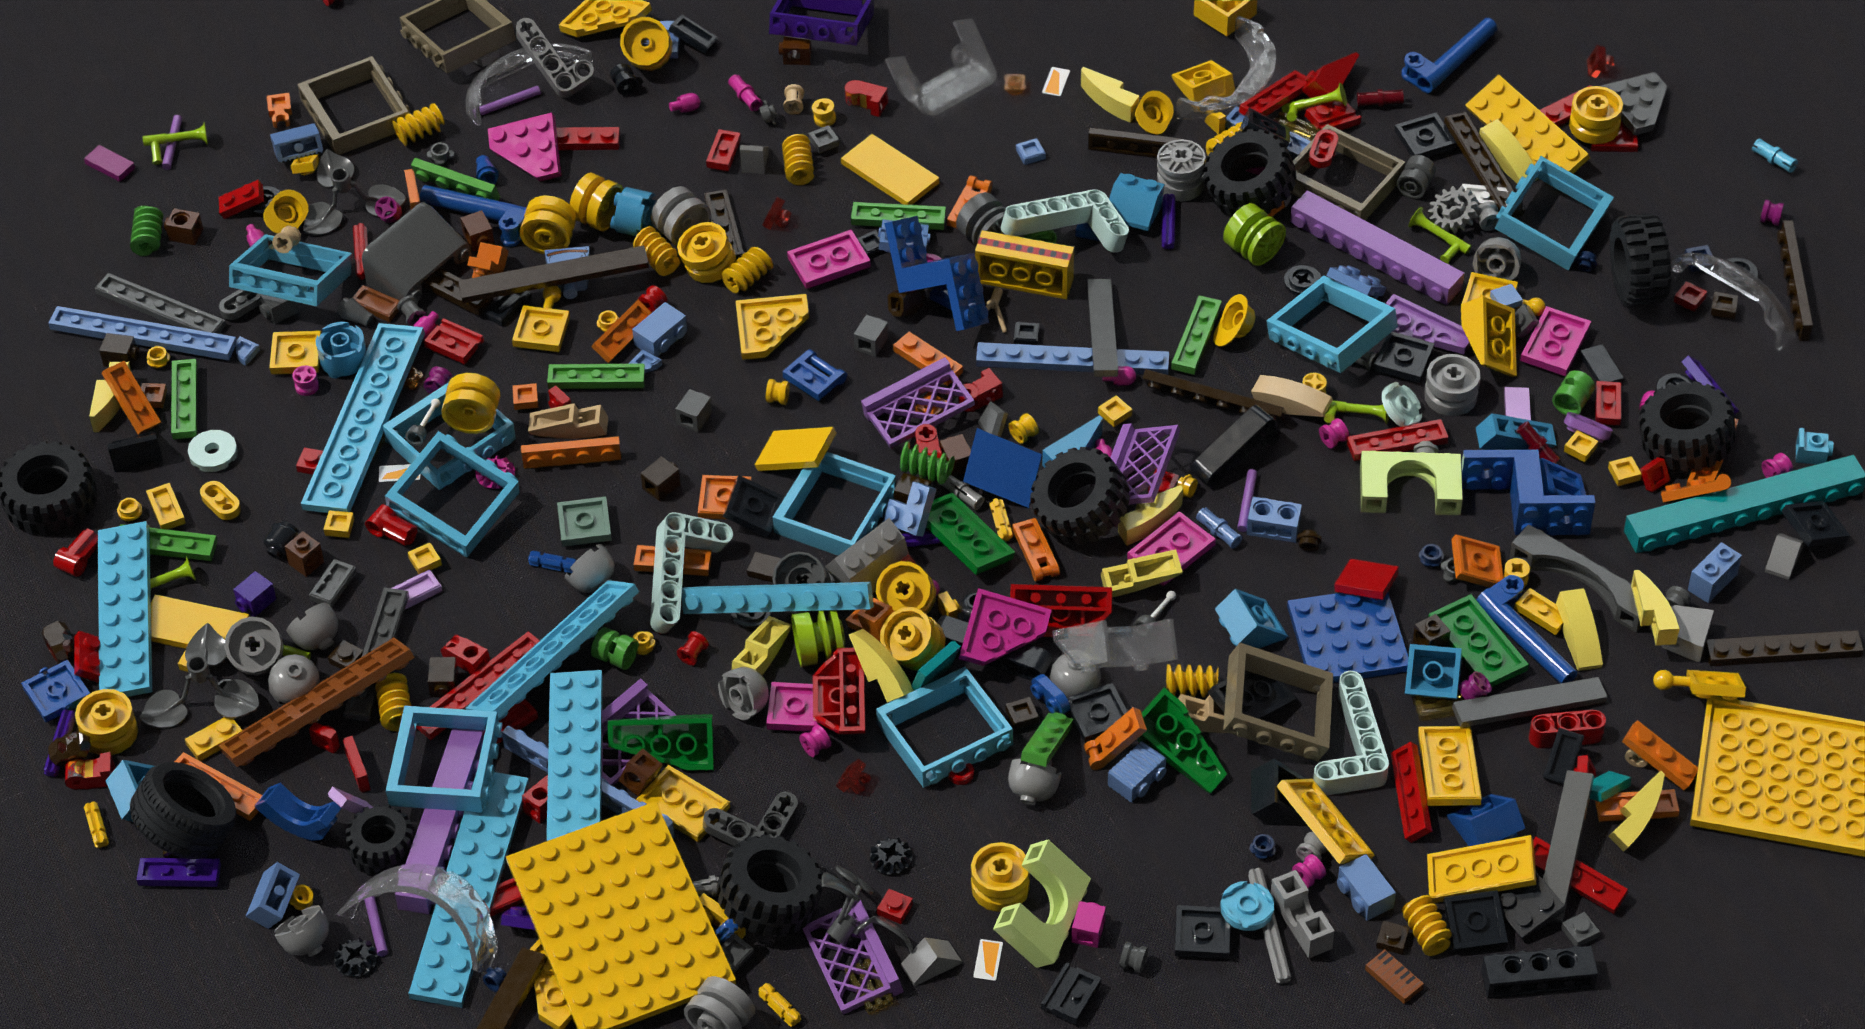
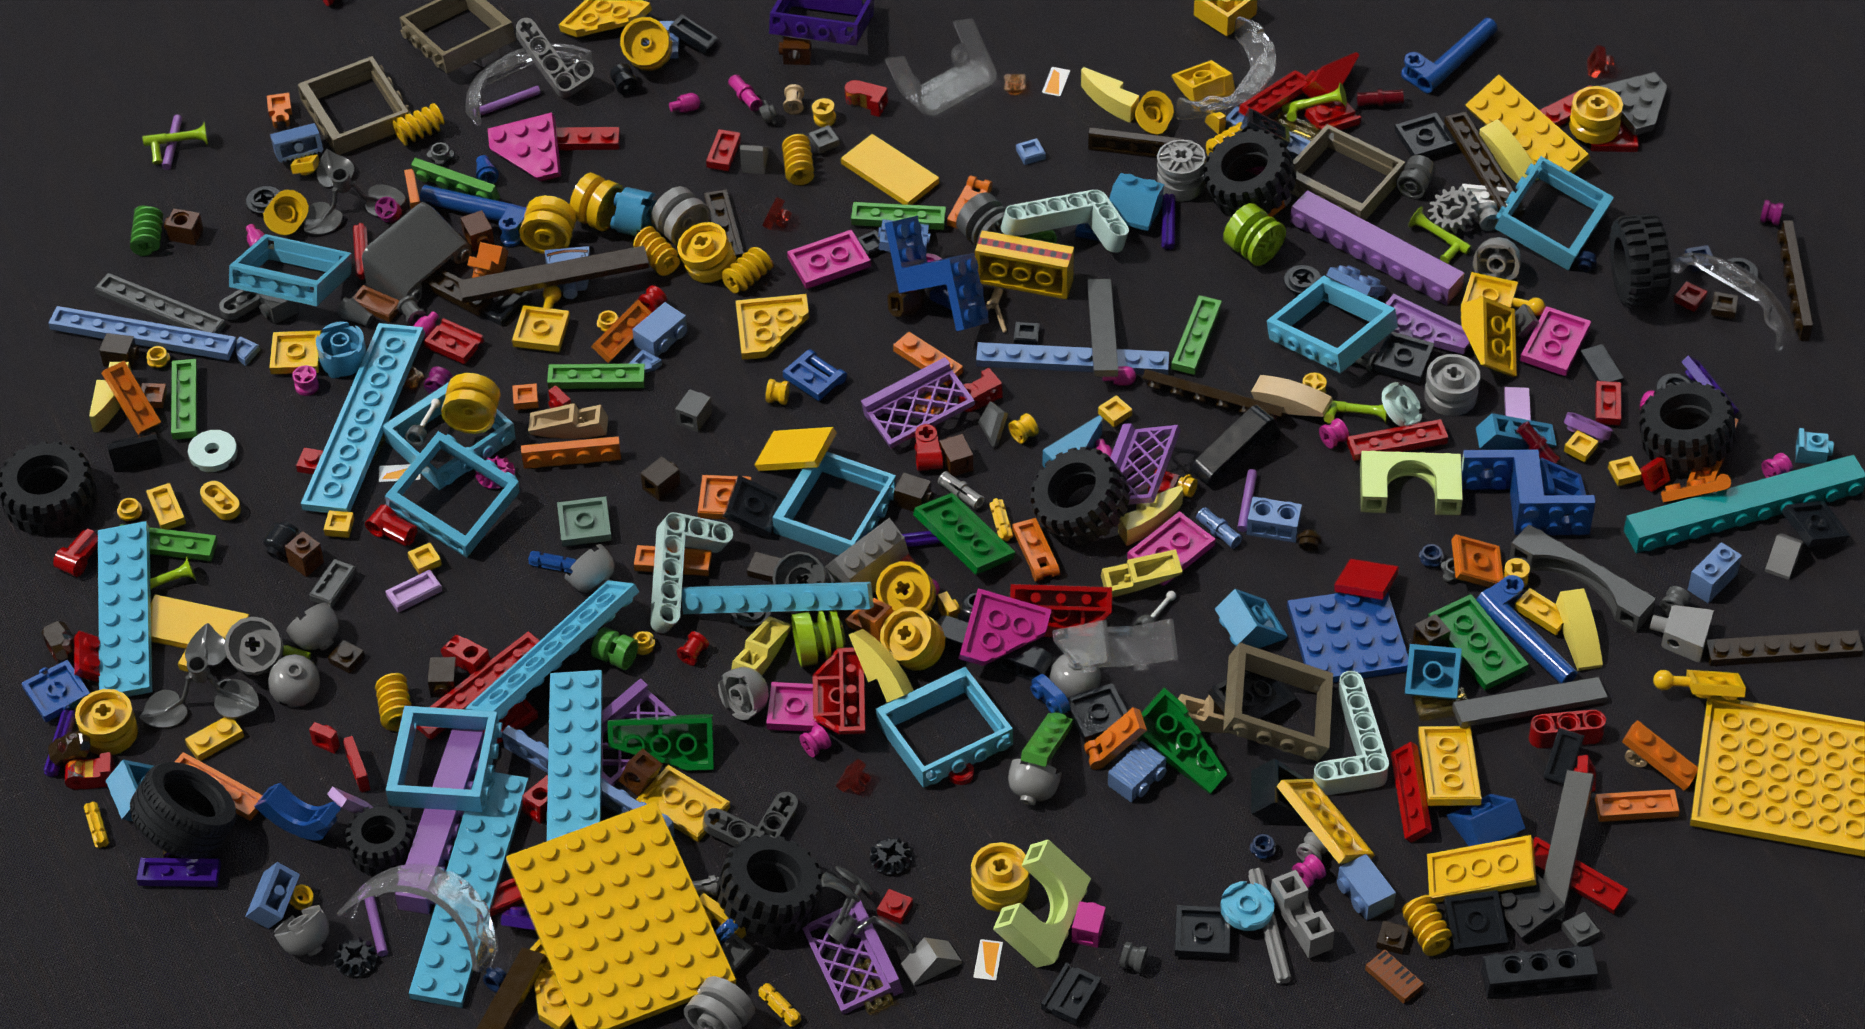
(109, 163): magenta tile -> none
(241, 199): red plate -> none
(254, 594): dark purple brick -> none
(284, 241): tan bush -> none
(308, 708): dark orange plate -> none
(384, 627): dark grey tile -> none
(871, 335): dark grey brick -> none
(913, 515): medium blue plate -> none
(926, 464): bright green piece -> none
(936, 666): teal tile -> none
(1002, 467): blue sticker -> none
(1022, 713): dark brown plate -> none
(1190, 680): yellow piece -> none
(1235, 321): yellow piece -> none
(1323, 148): red plate -> none
(1425, 446): light grey plate -> none
(1475, 686): magenta wheel -> none
(1507, 295): medium blue tile -> none
(1573, 392): bright green wheel -> none
(1609, 785): teal tile -> none
(1638, 812): light yellow slope -> none
(1654, 610): light yellow slope -> none
(1775, 155): medium azure pin -> none

